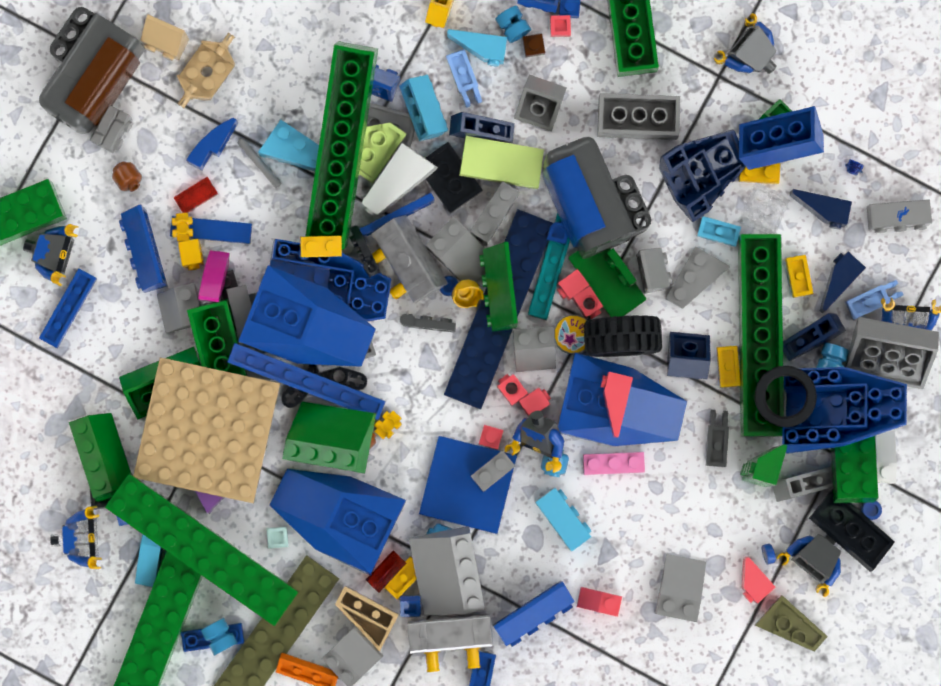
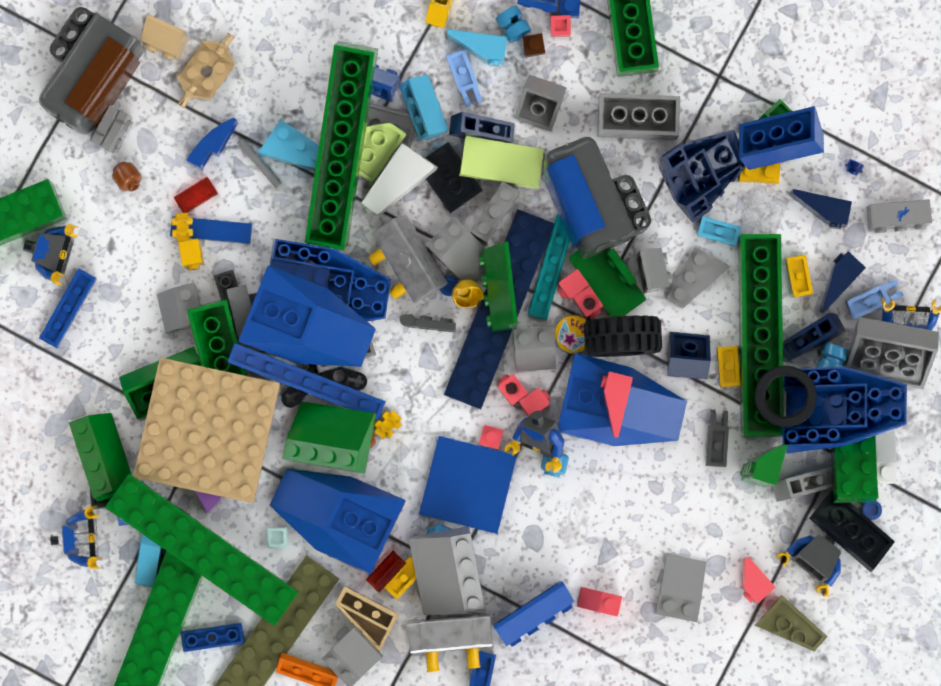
(143, 249): blue slope -> none
(214, 276): dark pink slope -> none
(218, 636): dark azure wheel -> none
(320, 246): yellow plate -> none
(364, 253): black hinge -> none
(406, 210): blue tile -> none
(410, 606): blue plate -> none
(492, 471): light grey brick -> none
(557, 233): blue tile -> none
(564, 519): medium azure brick -> none
(613, 463): bright pink plate -> none
(752, 50): torso -> none
(768, 554): blue tile -> none

